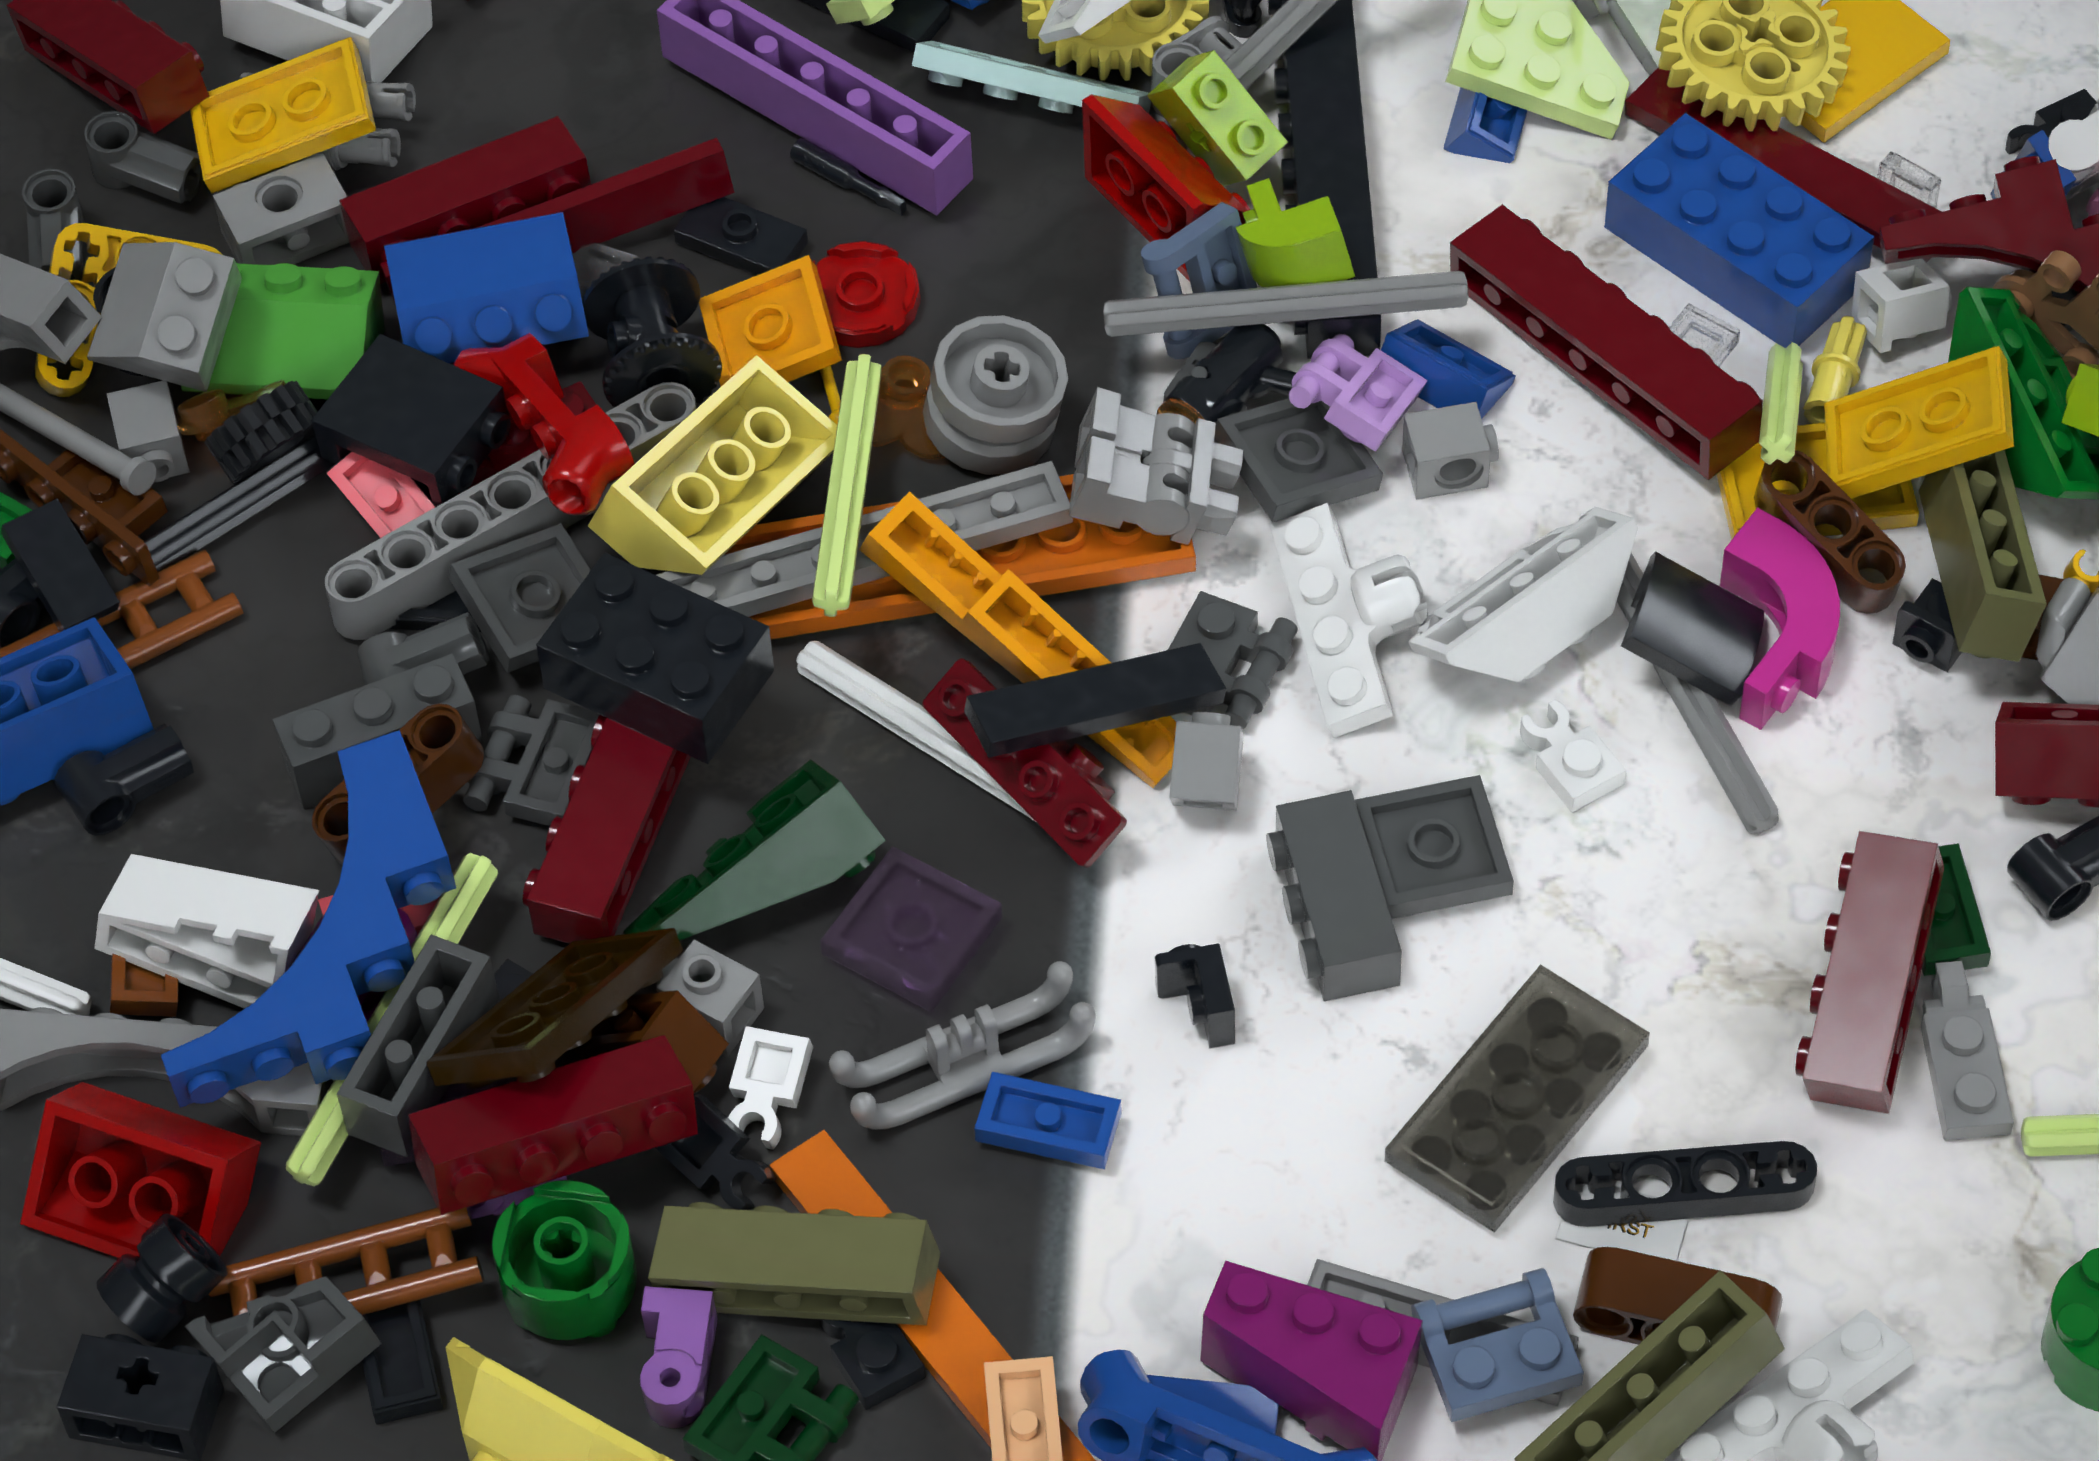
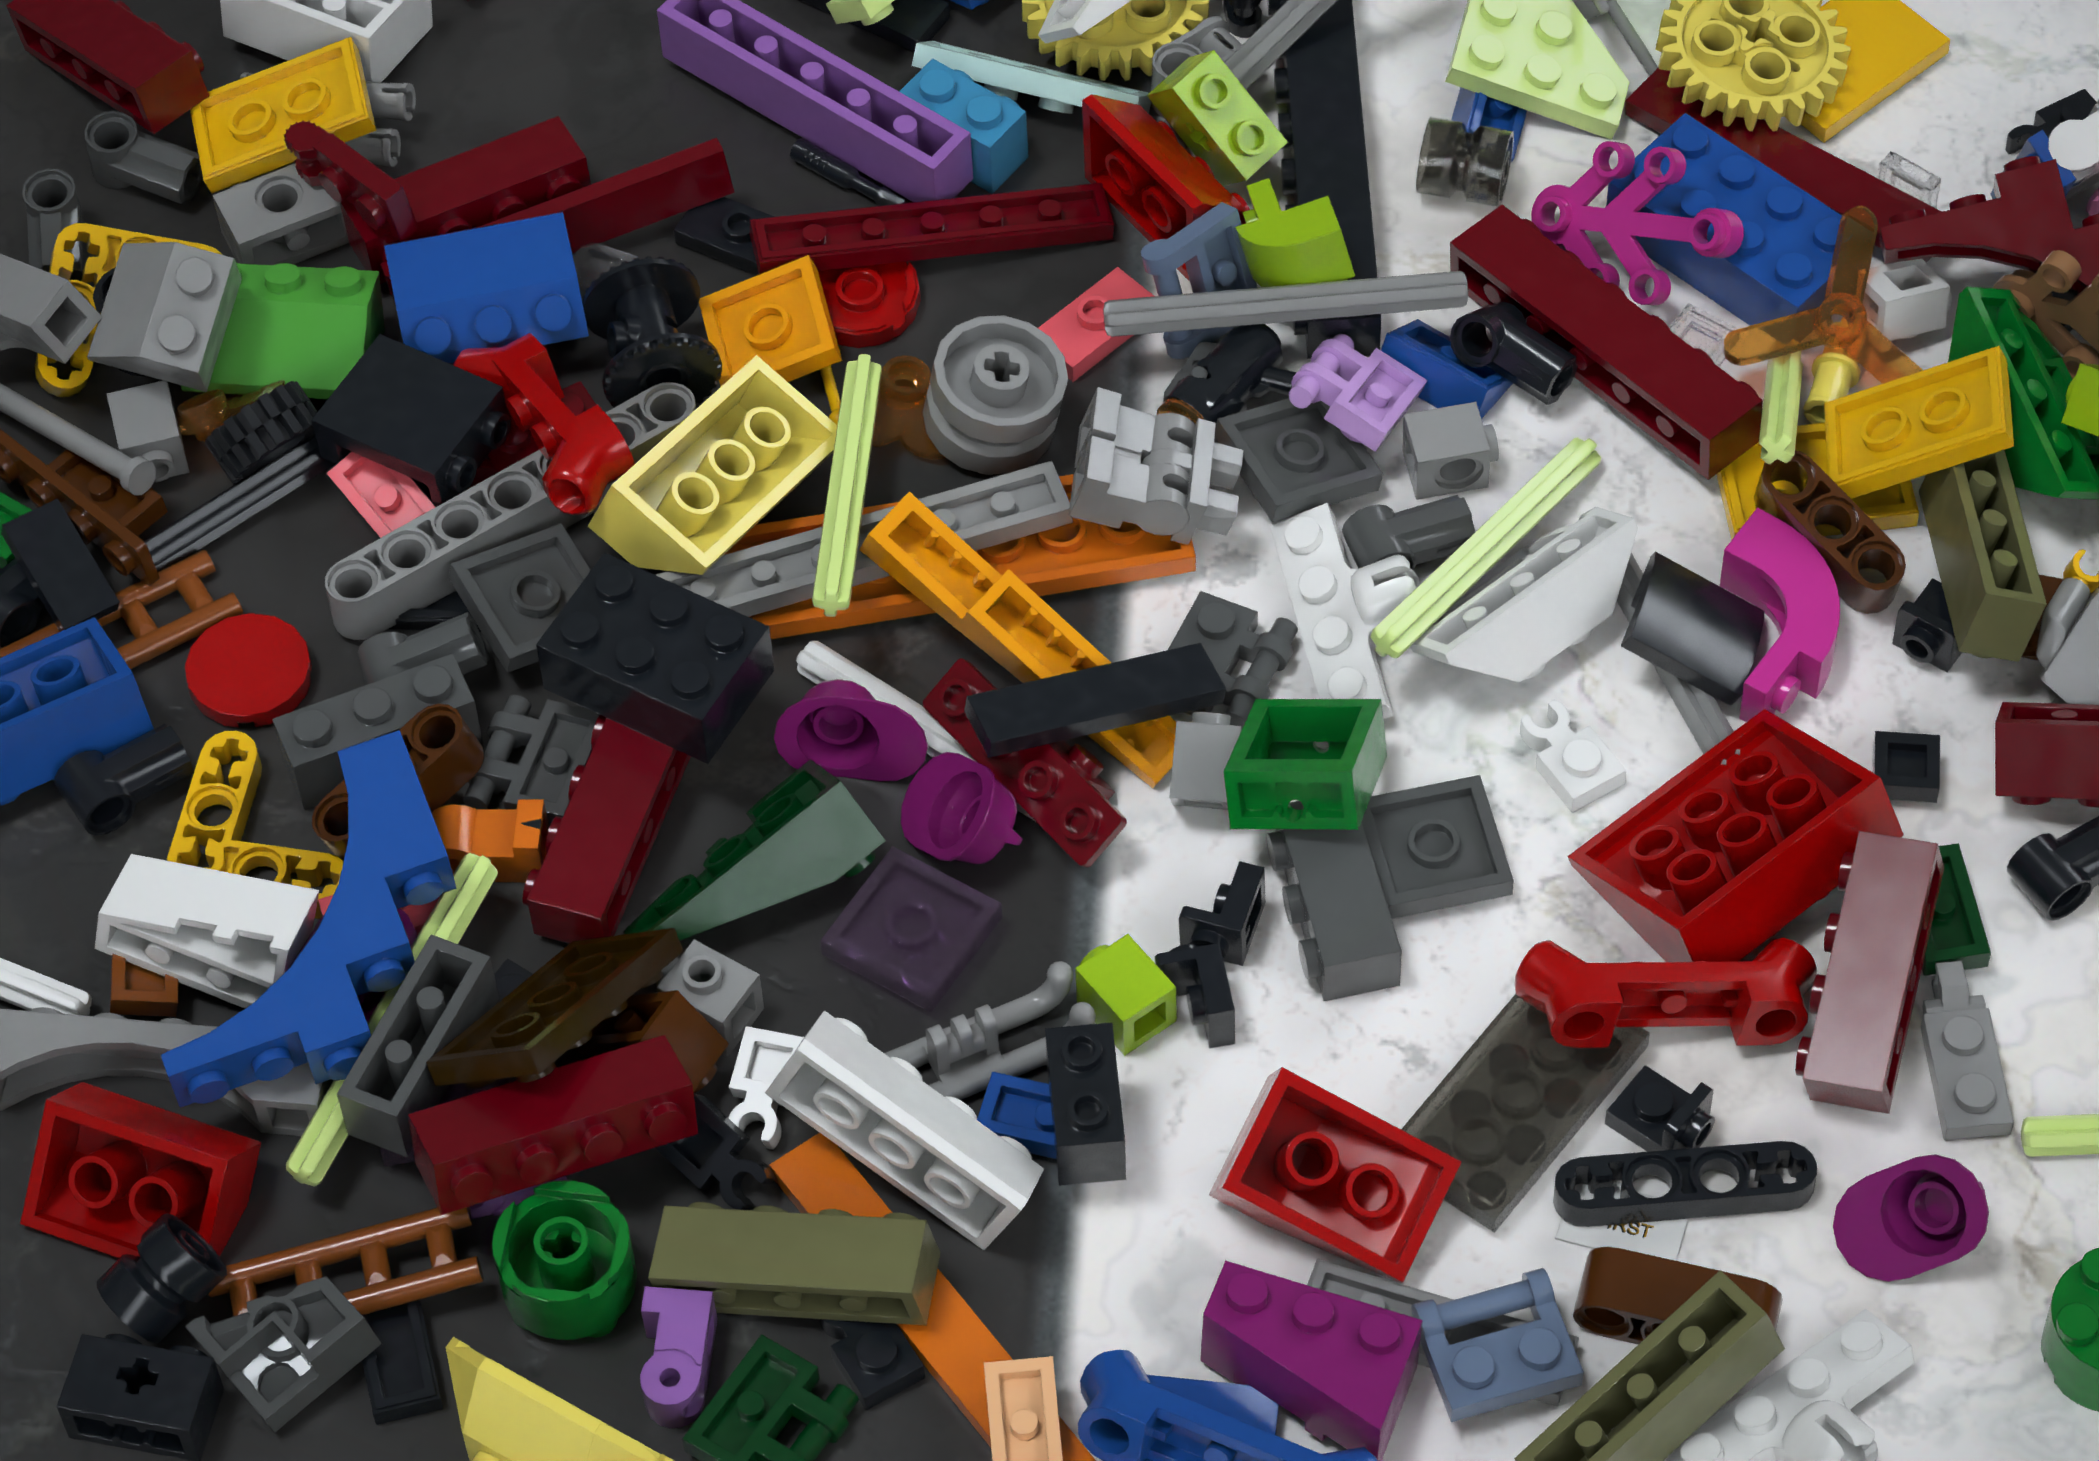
(223, 842): none -> yellow beam
(248, 670): none -> red tile
(350, 176): none -> dark red hinge
(507, 837): none -> orange leg
(850, 734): none -> magenta piece
(906, 1130): none -> white slope
(935, 228): none -> dark red tile
(958, 811): none -> magenta piece
(993, 120): none -> dark azure brick
(1080, 325): none -> coral plate
(1085, 1104): none -> black brick
(1127, 992): none -> lime brick
(1233, 915): none -> black bracket
(1282, 763): none -> green window
(1335, 1176): none -> red slope
(1416, 533): none -> dark grey piece
(1464, 161): none -> clear smoke wheel
(1485, 548): none -> yellowish green axle
(1516, 351): none -> black piece
(1589, 1000): none -> red plate
(1623, 222): none -> dark pink plant
(1661, 1114): none -> black bracket
(1736, 846): none -> red slope
(1842, 297): none -> clear orange piece
(1908, 765): none -> black plate
(1911, 1218): none -> magenta piece

